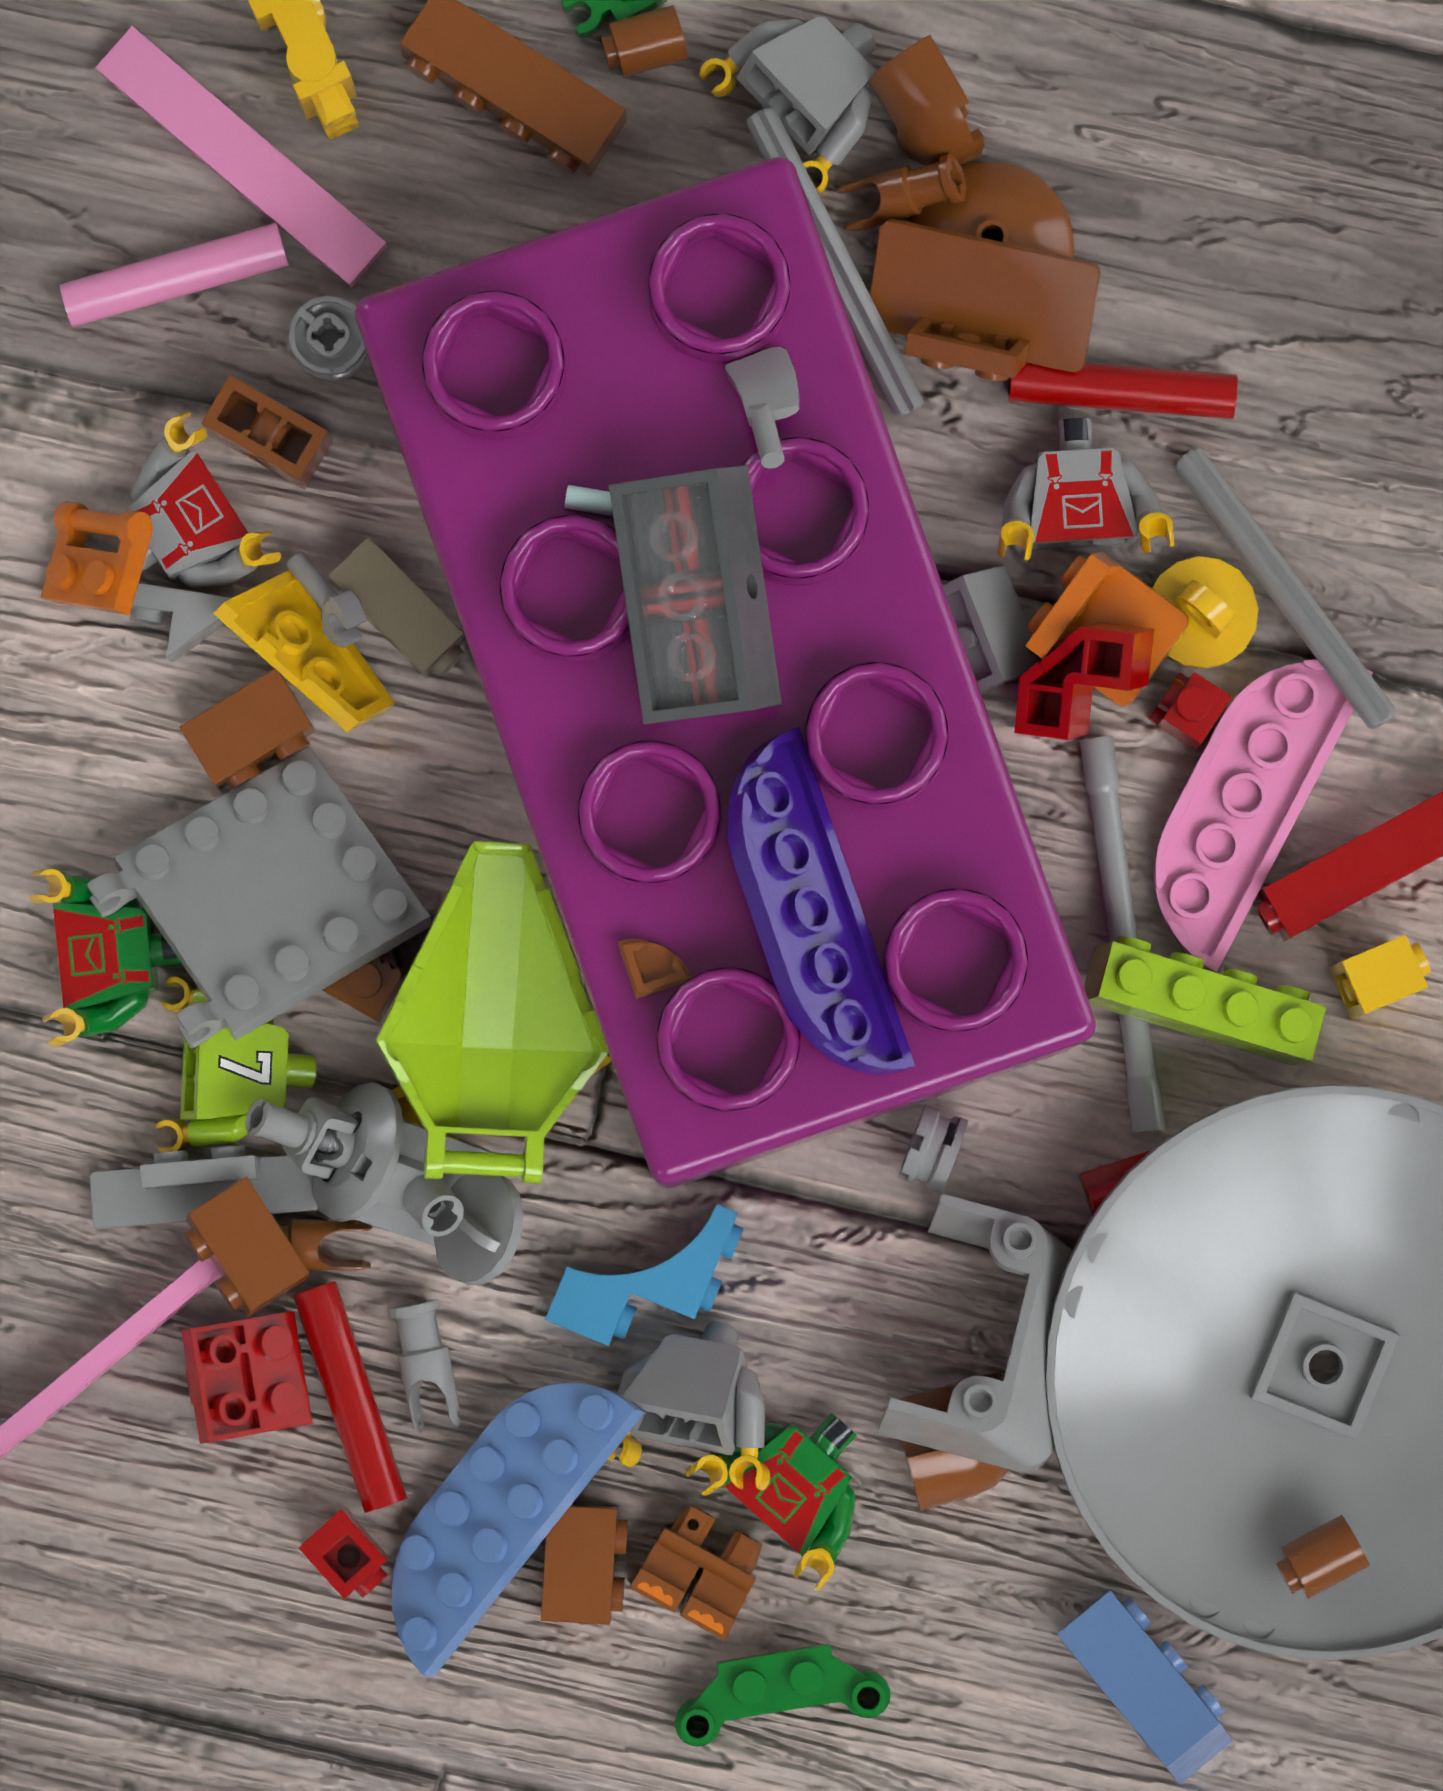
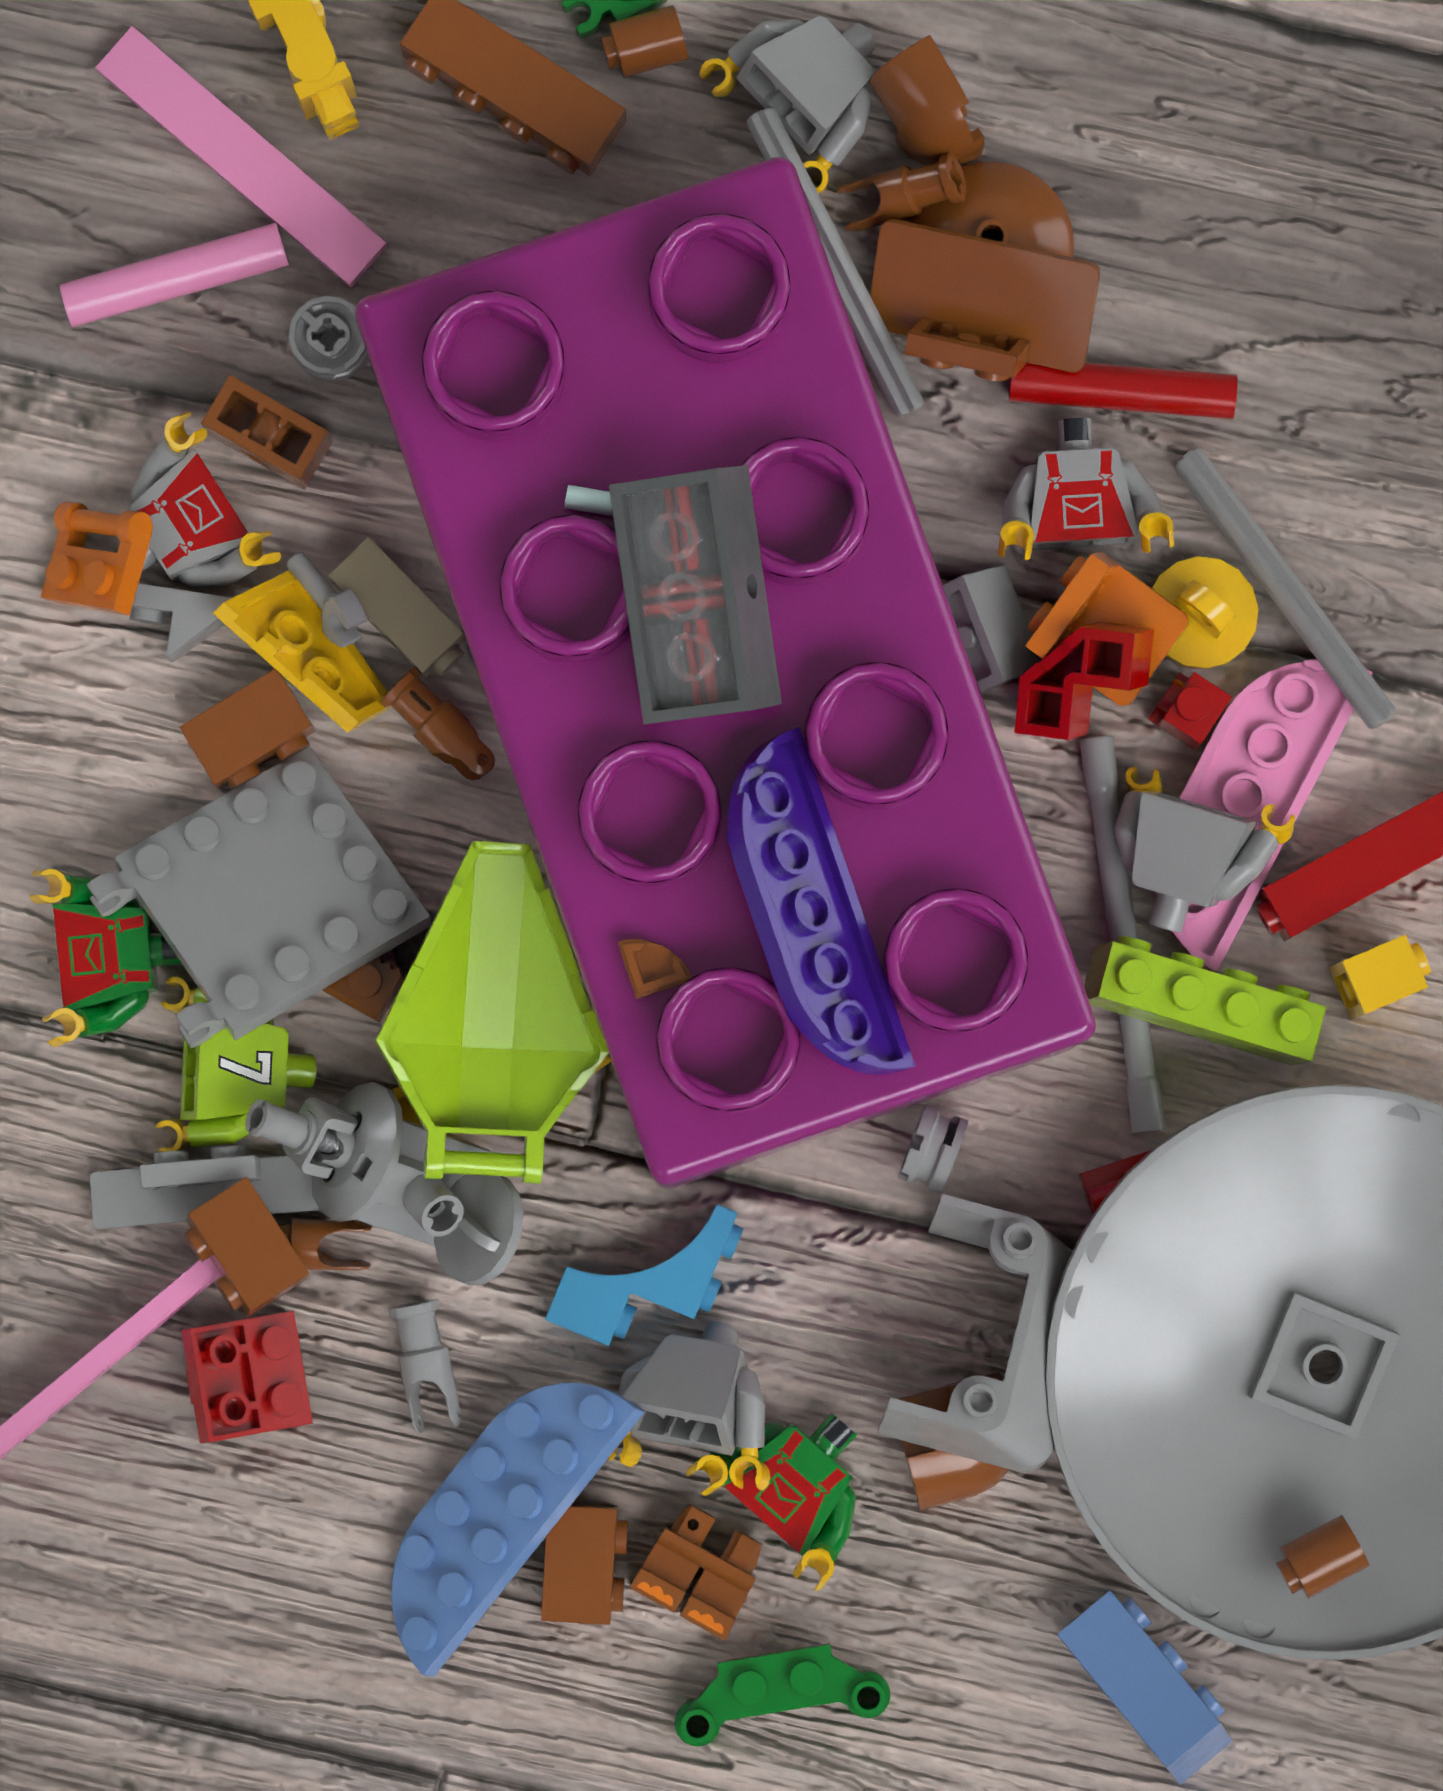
(324, 1548): red brick -> none
(350, 1397): red piece -> none
(439, 726): none -> dark orange piece
(768, 393): light grey piece -> none
(1190, 849): none -> light grey torso

